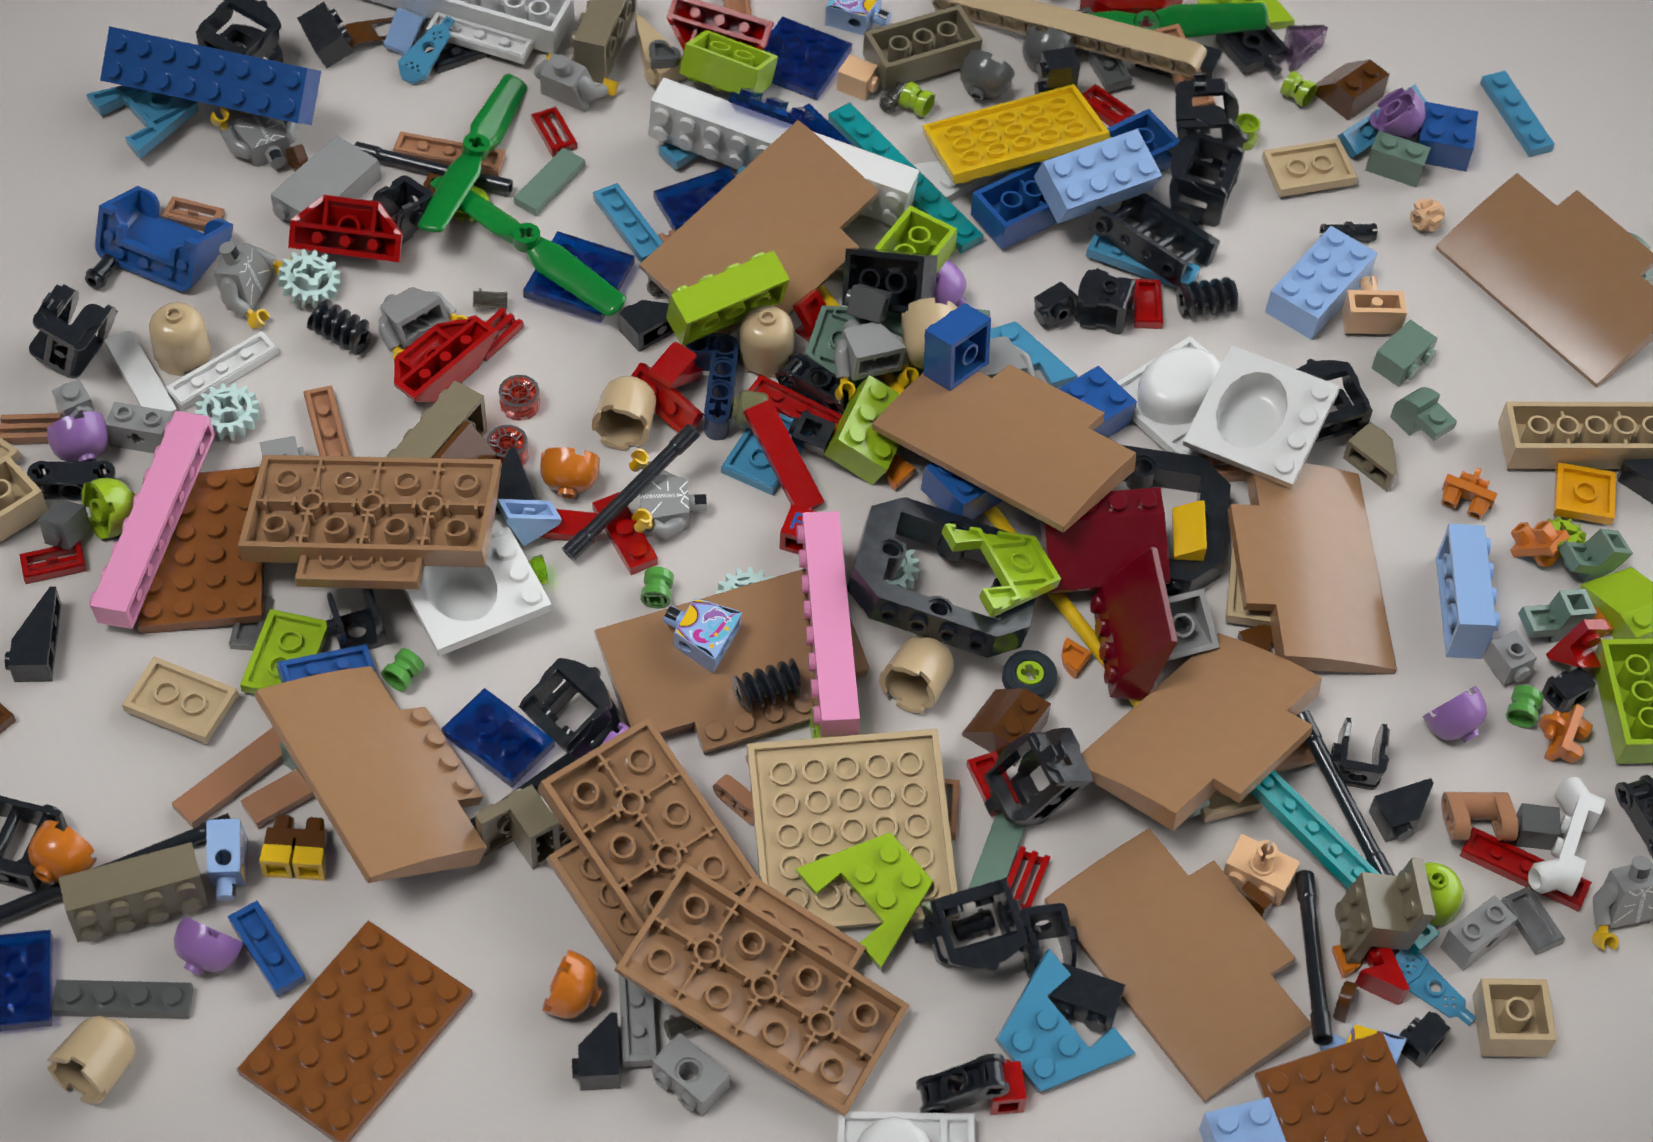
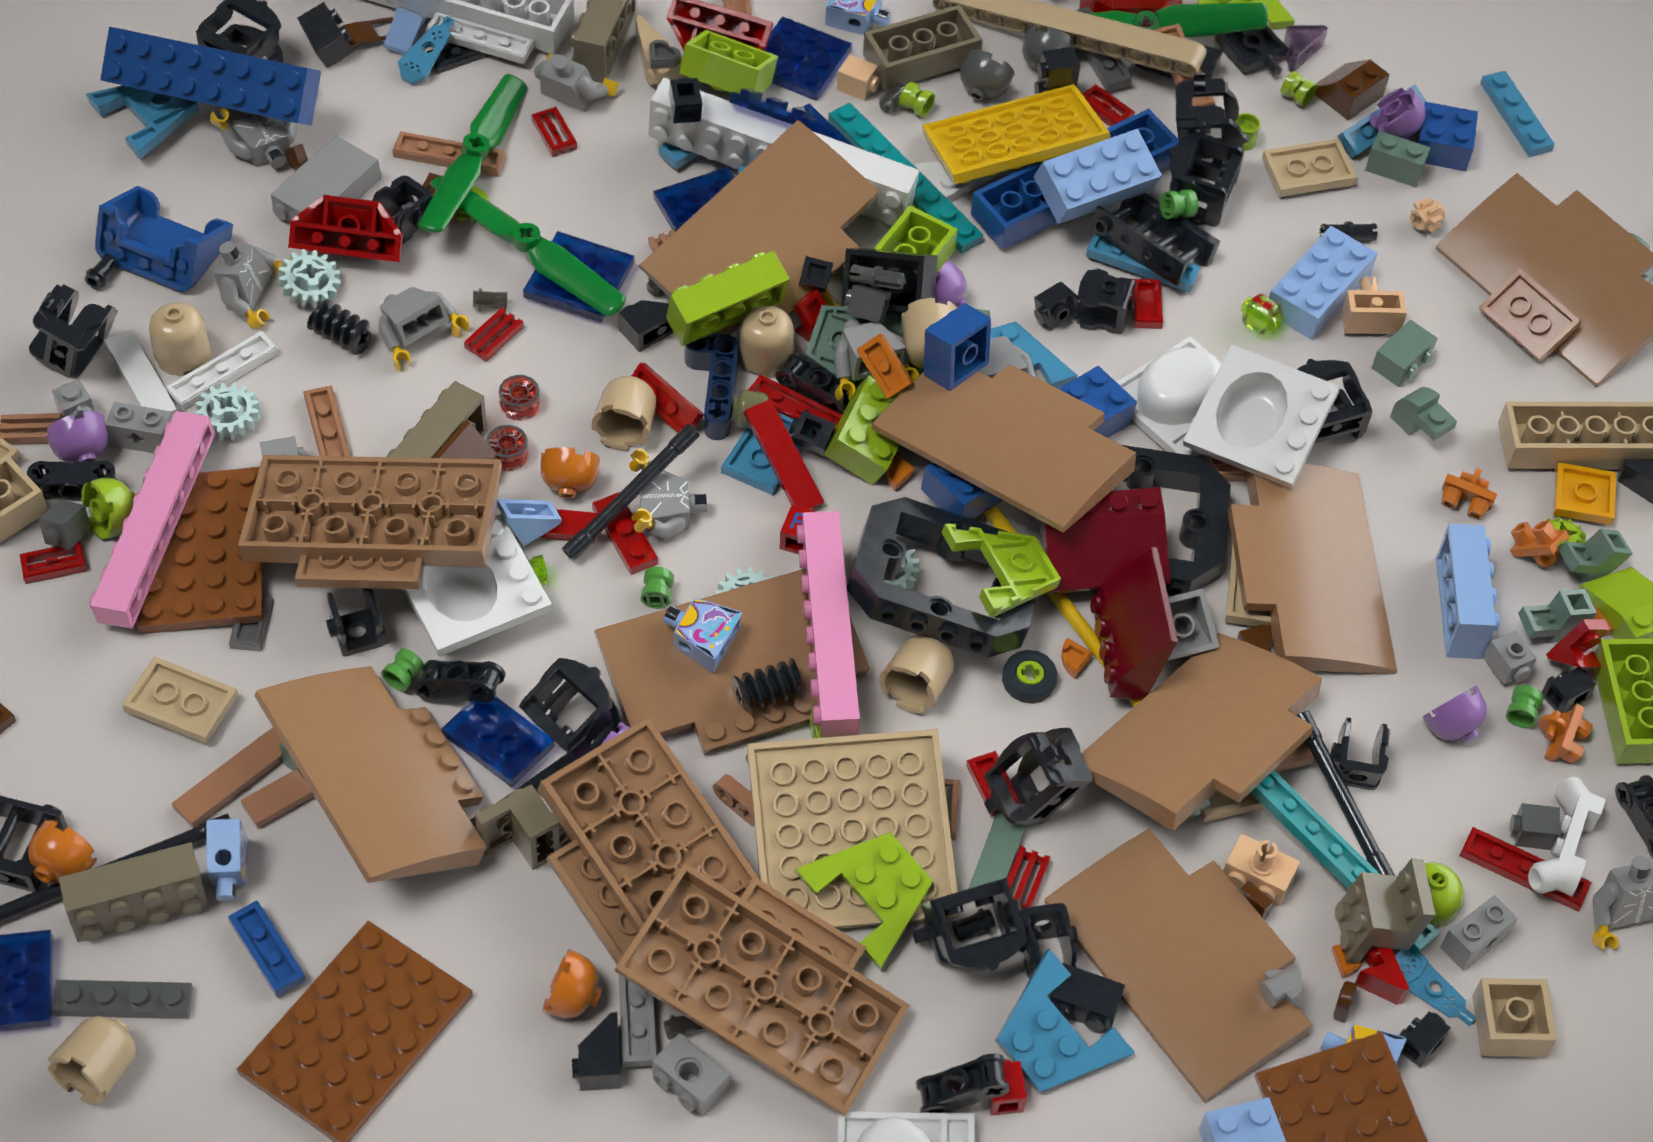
(35, 642): black slope -> none
(191, 217): nougat tile -> none
(204, 947): medium lavender cylinder -> none
(281, 639): lime plate -> none
(295, 850): hips -> none
(325, 662): blue tile -> none
(441, 356): red wedge -> none
(459, 681): none -> black piece
(488, 182): black piece -> none
(513, 479): black slope -> none
(549, 181): sand green tile -> none
(627, 221): dark azure plate -> none
(676, 367): red slope -> none
(685, 100): none -> black brick
(815, 274): none -> black plate
(877, 277): none -> dark grey axle
(884, 366): none -> orange plate
(1007, 717): reddish brown slope -> none
(1178, 204): none -> bright green wheel
(1189, 531): yellow slope -> none
(1207, 295): black piece -> none
(1262, 314): none -> clear neon green head
(1282, 985): none -> light grey piece
(1319, 1015): black piece -> none
(1373, 455): dark tan slope -> none
(1399, 810): black slope -> none
(1462, 807): nougat connector -> none
(1530, 315): none -> nougat plate
(1533, 920): flat silver tile -> none

